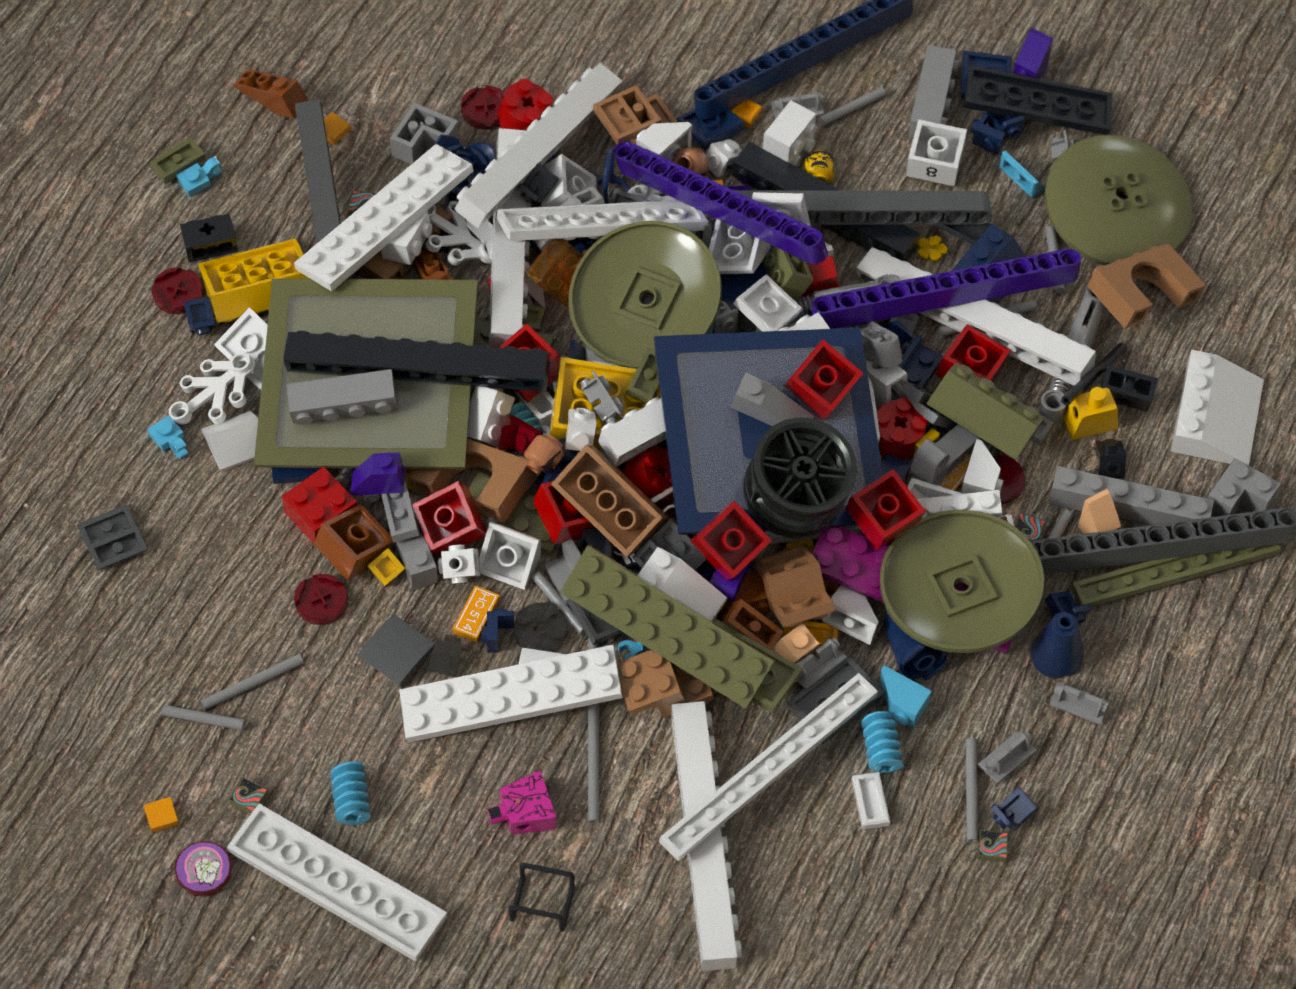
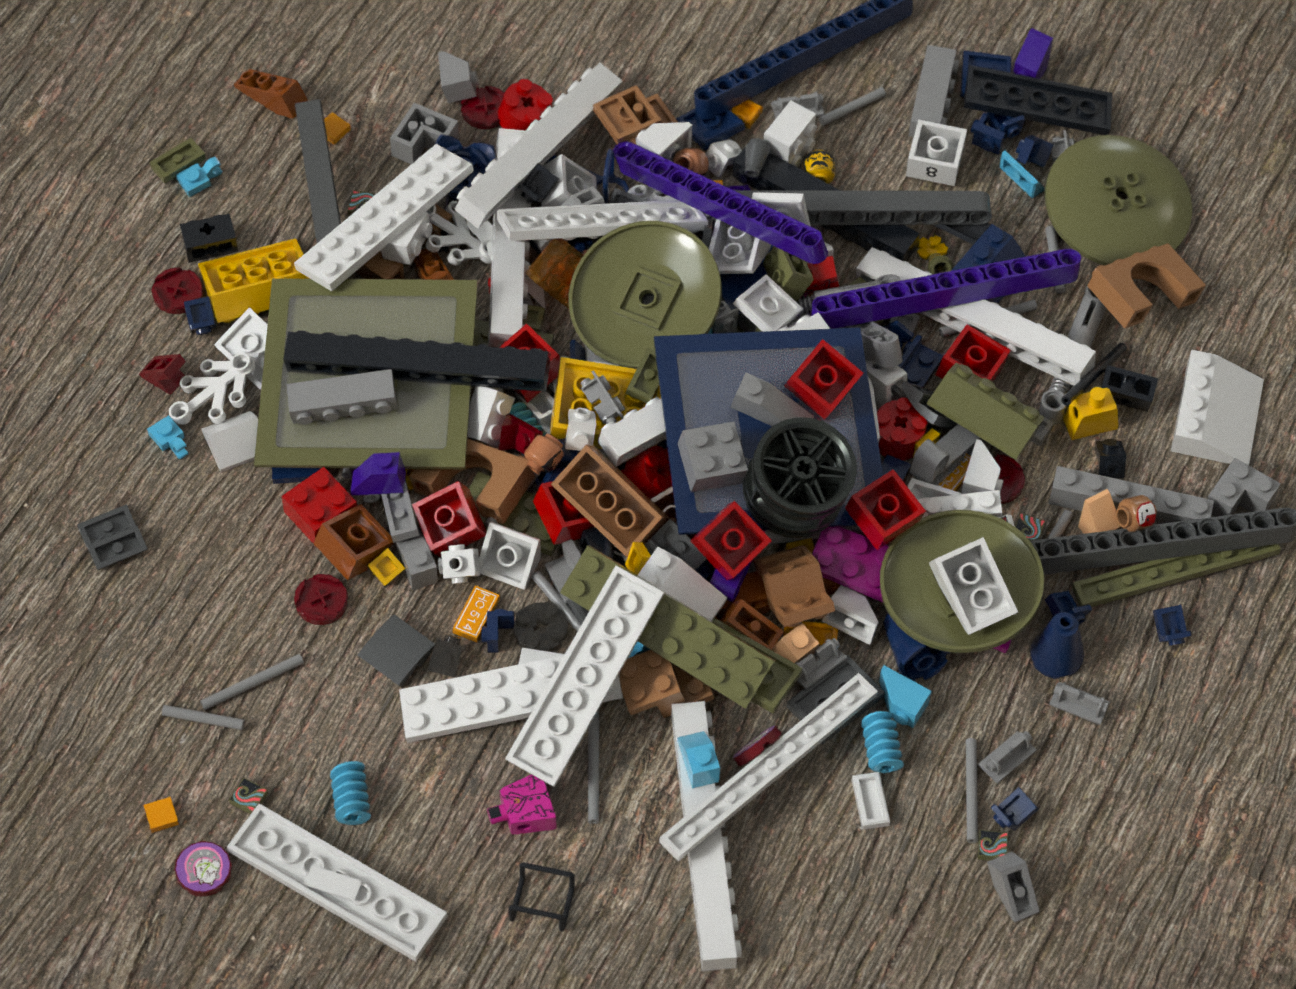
(164, 372): none -> dark red slope
(332, 882): none -> white sticker
(456, 78): none -> light grey slope
(584, 676): none -> white plate
(637, 557): none -> yellow plate
(699, 759): none -> medium azure slope
(712, 456): none -> light grey brick
(755, 157): none -> dark grey cone
(757, 745): none -> dark red tile
(944, 265): none -> olive cone
(973, 586): none -> white slope
(1013, 885): none -> light grey slope
(1034, 150): none -> dark blue bracket
(1136, 513): none -> medium nougat head
(1171, 625): none -> dark blue bracket

